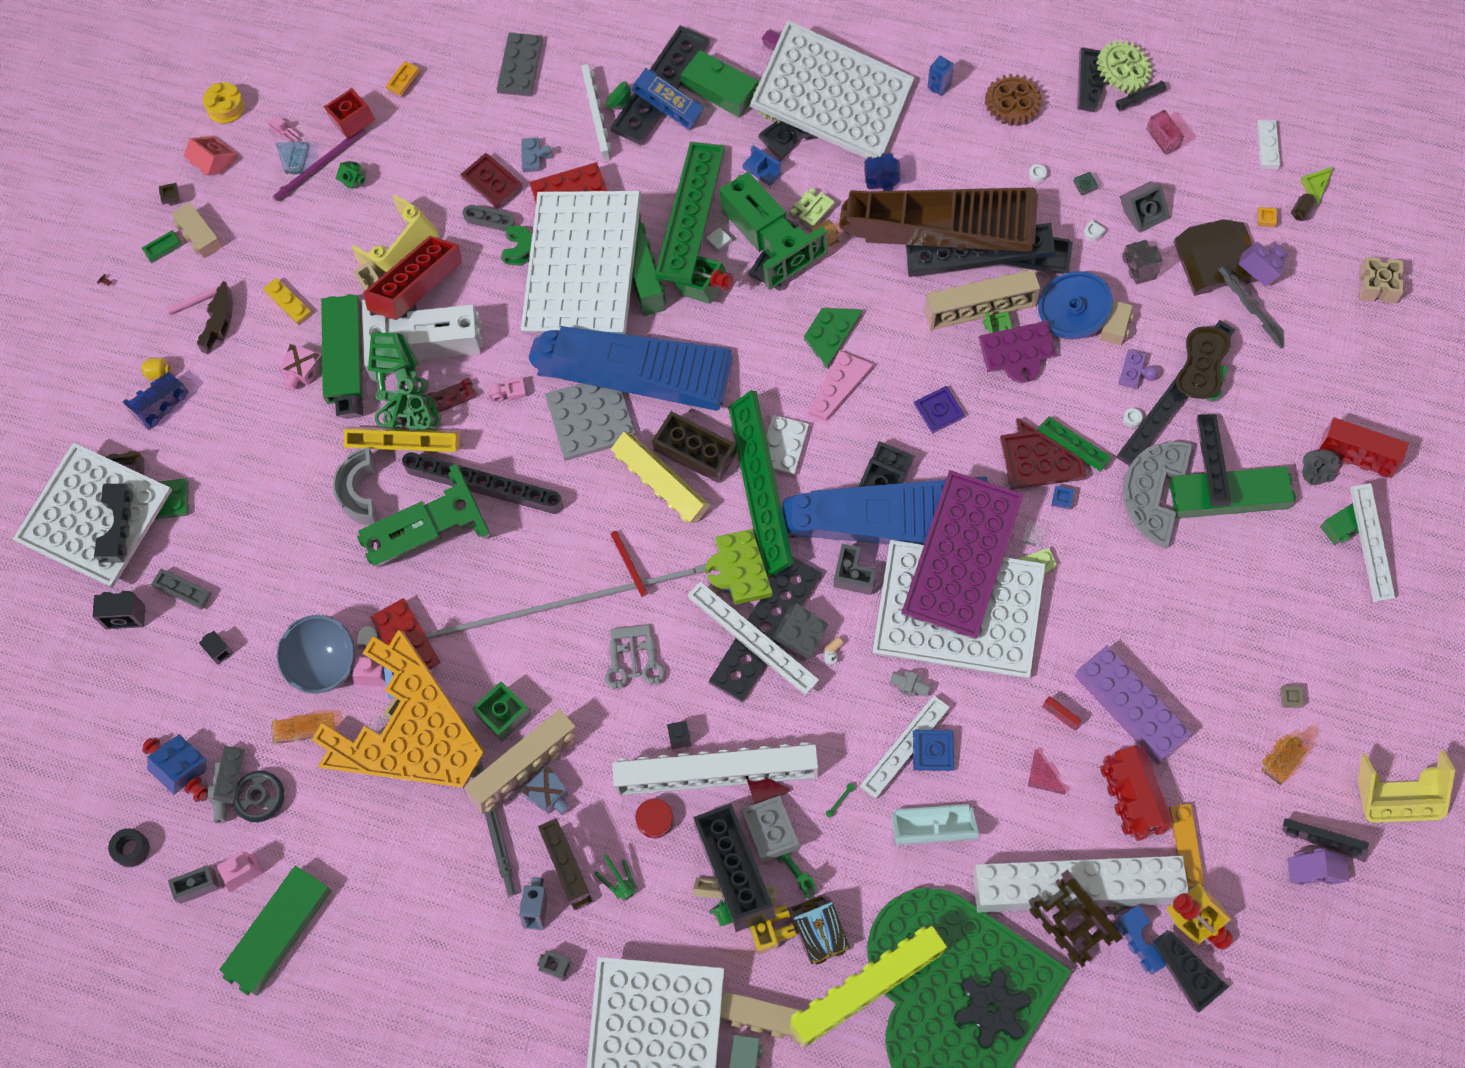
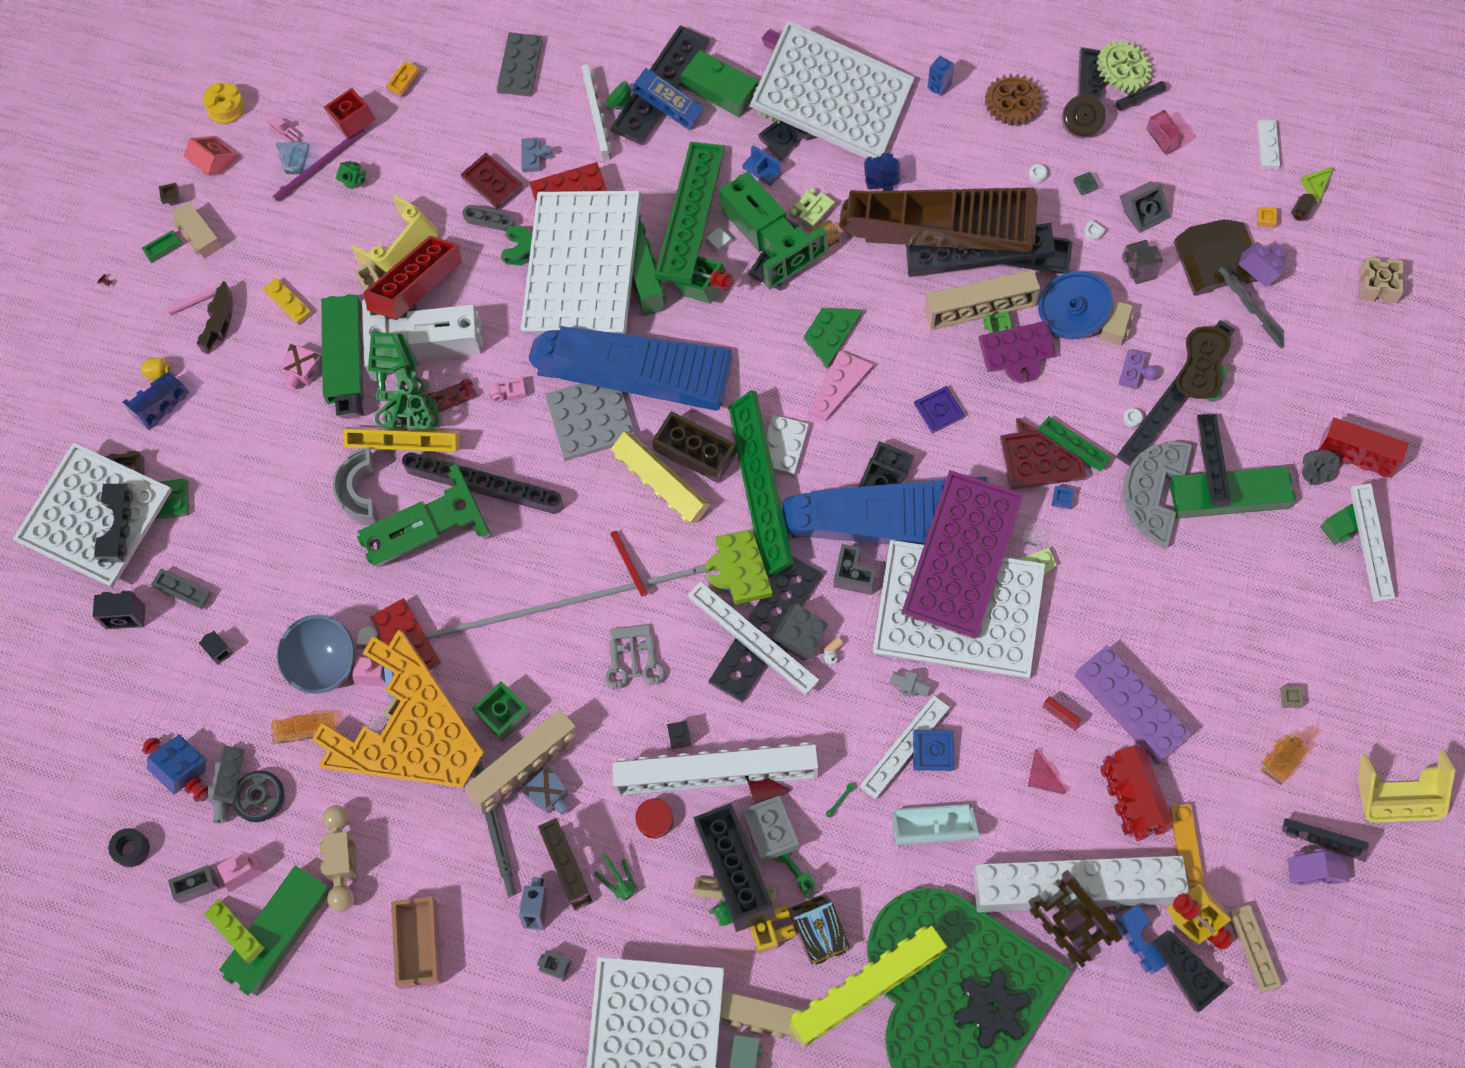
(234, 931): none -> lime plate
(339, 858): none -> tan brick
(416, 942): none -> nougat piece
(1083, 116): none -> dark brown wheel
(1255, 949): none -> tan plate

